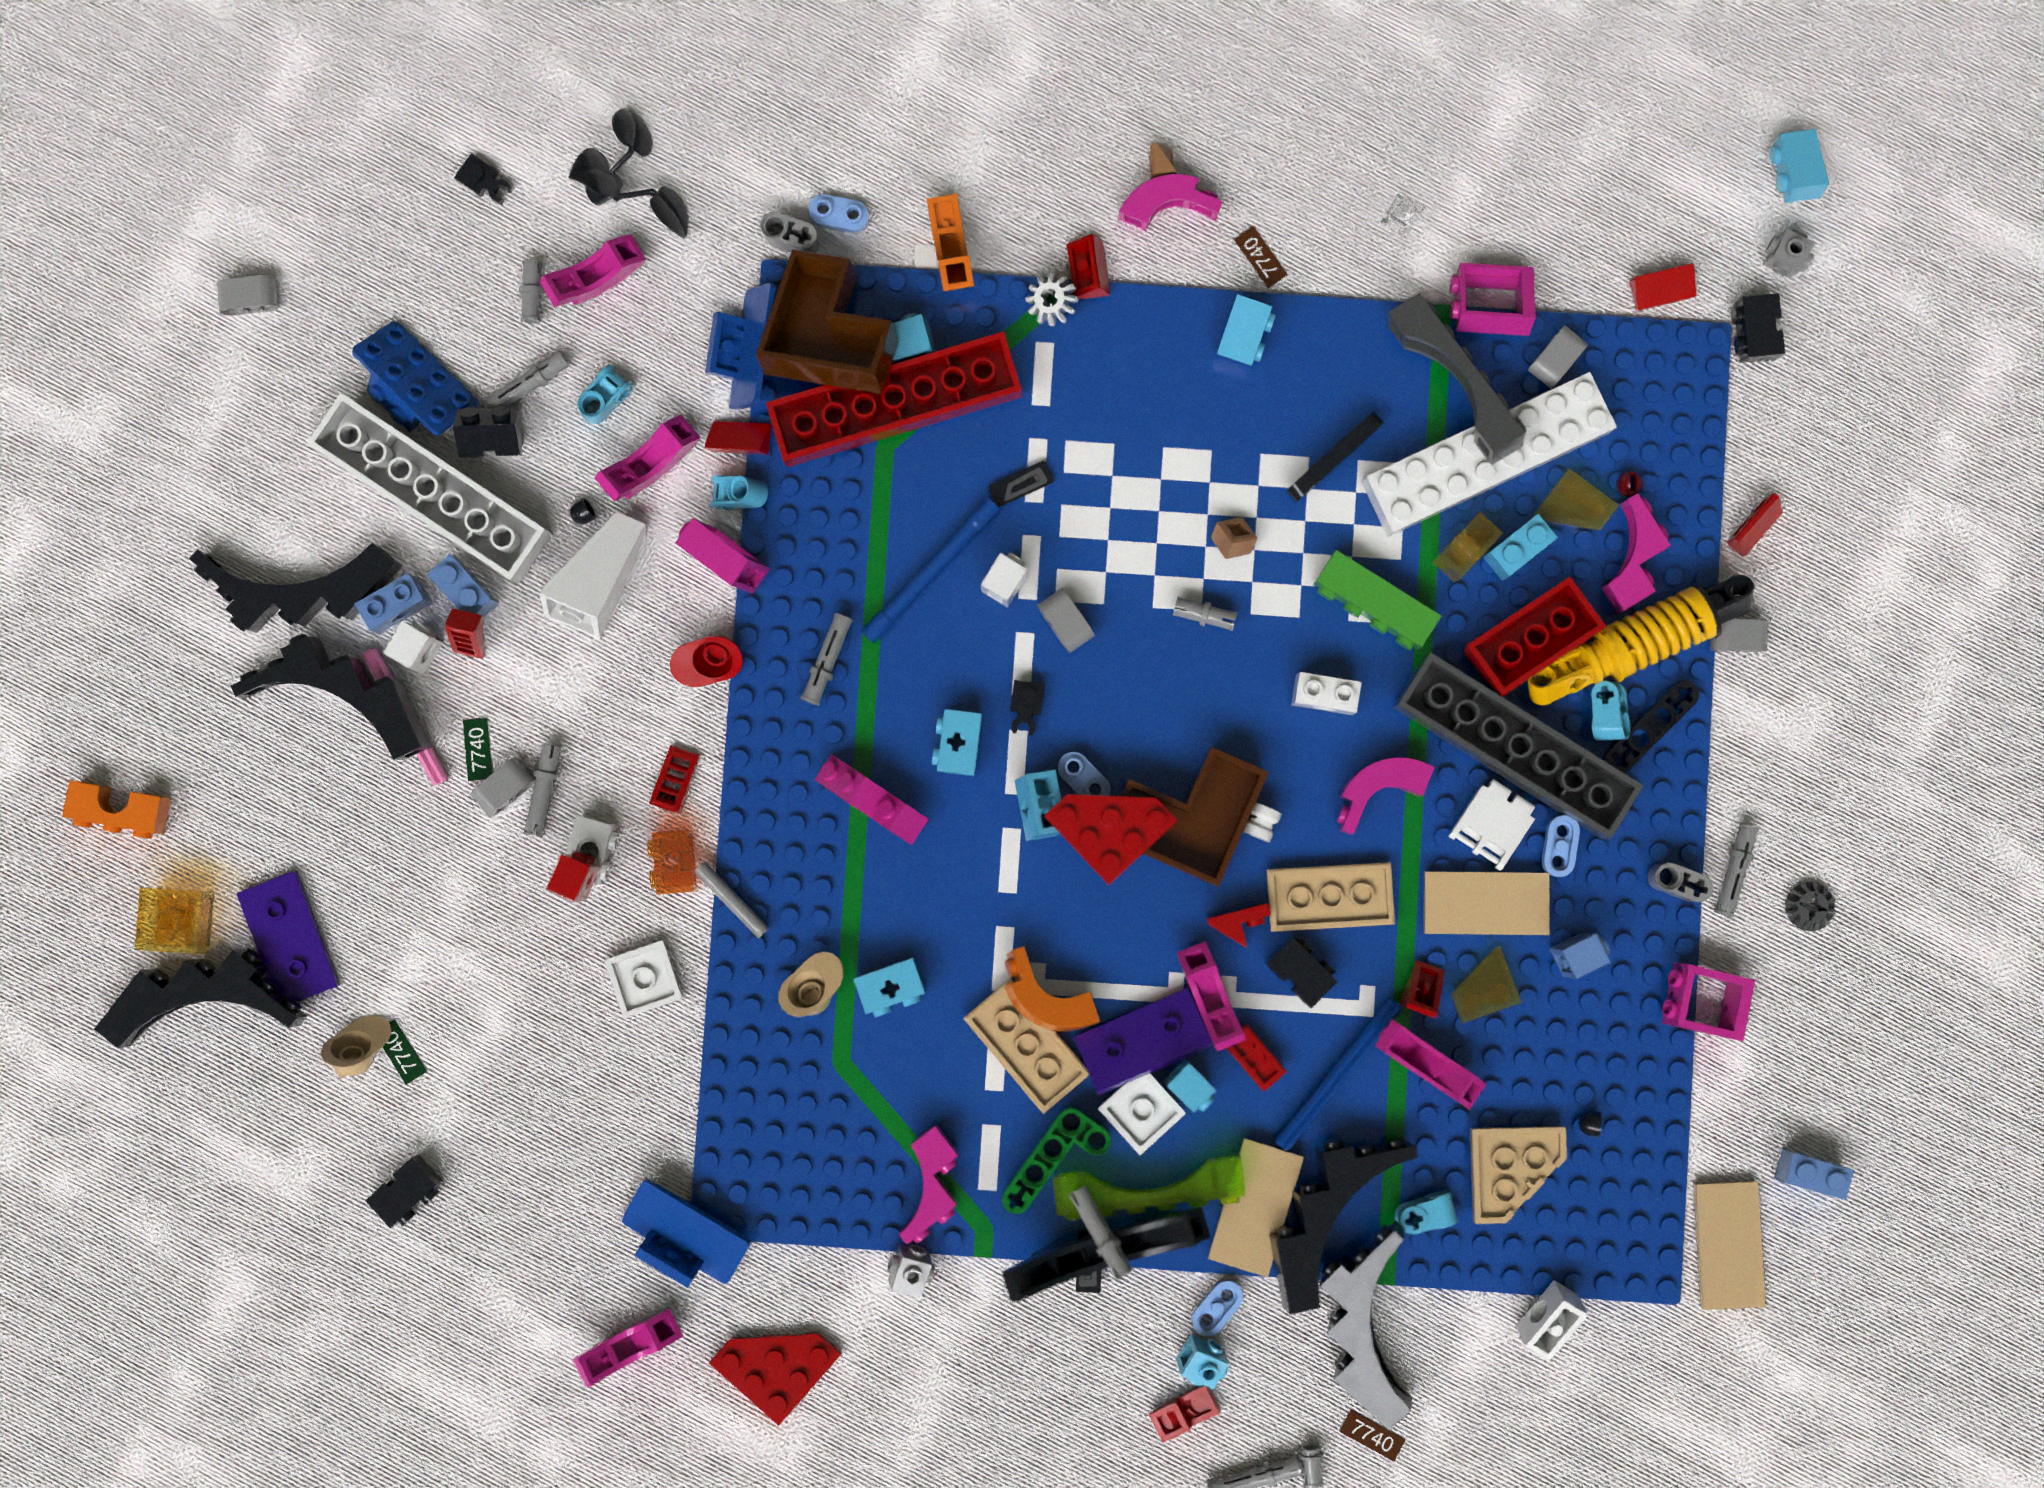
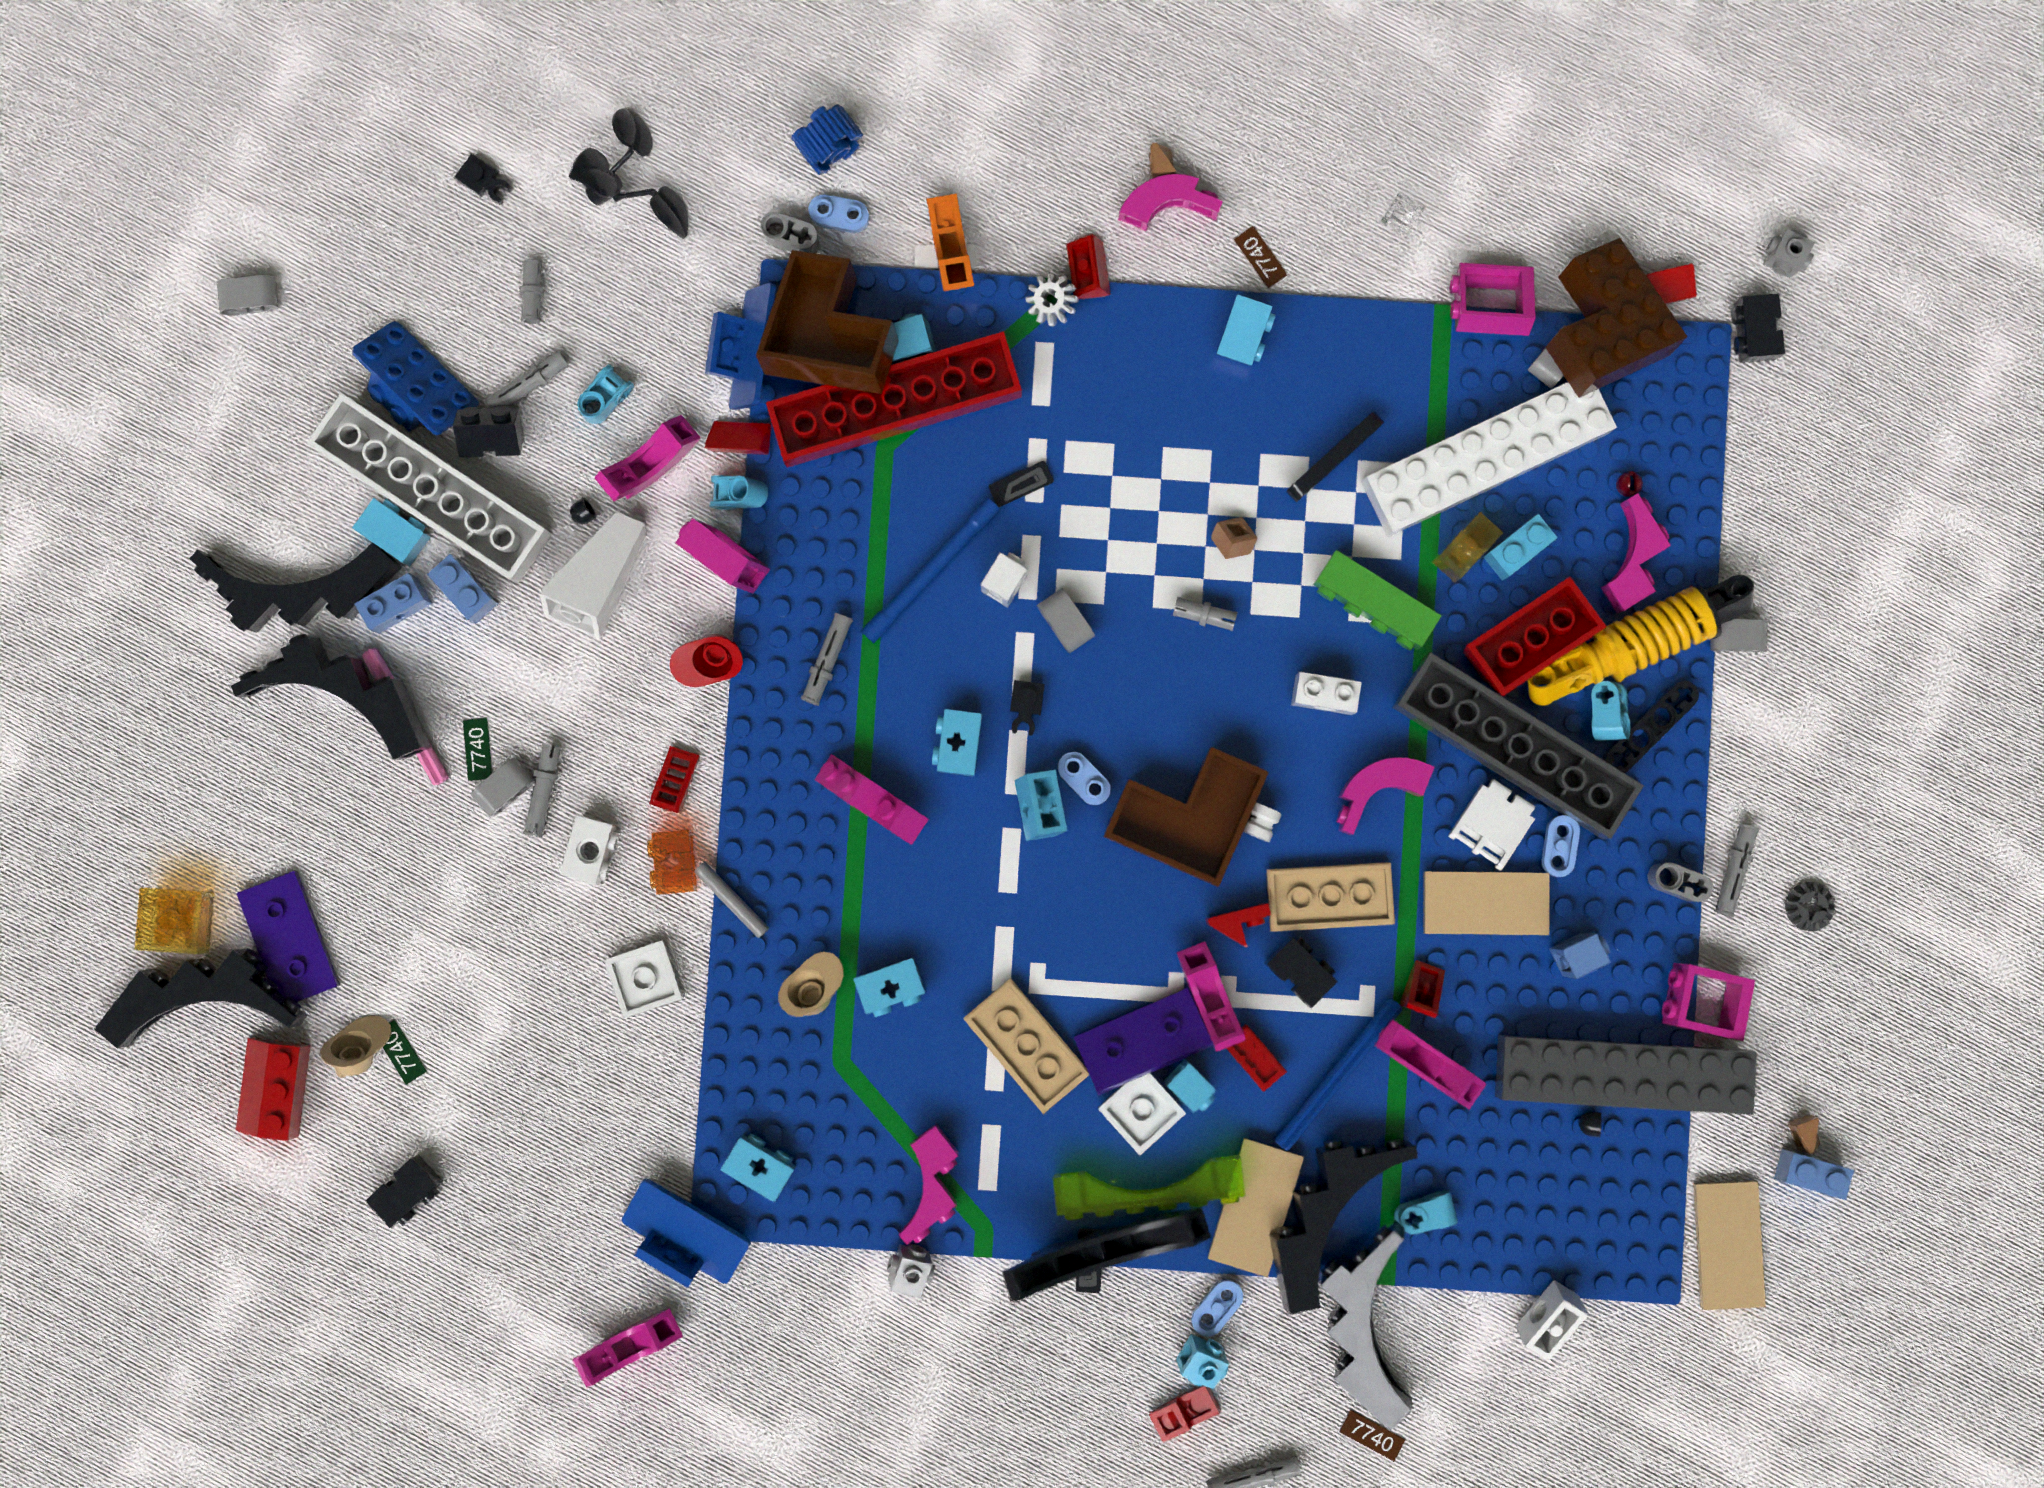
(90, 804): orange arch -> none
(273, 1089): none -> red slope
(392, 532): none -> medium azure brick
(414, 646): white brick -> none
(465, 633): red slope -> none
(574, 876): red brick -> none
(596, 274): dark pink arch -> none
(767, 1183): none -> medium azure brick
(775, 1368): red plate -> none
(827, 138): none -> blue brick
(1039, 1006): orange arch -> none
(1048, 1162): green beam -> none
(1097, 1226): light grey pin -> none
(1110, 829): red plate -> none
(1311, 1462): light grey pin -> none
(1421, 331): dark grey arch -> none
(1486, 989): clear yellow wing -> none
(1511, 1167): tan plate -> none
(1576, 503): clear yellow wing -> none
(1623, 320): none -> reddish brown piece
(1626, 1074): none -> dark grey brick
(1756, 525): red slope -> none
(1799, 166): medium azure brick -> none
(1805, 1133): none -> medium nougat slope

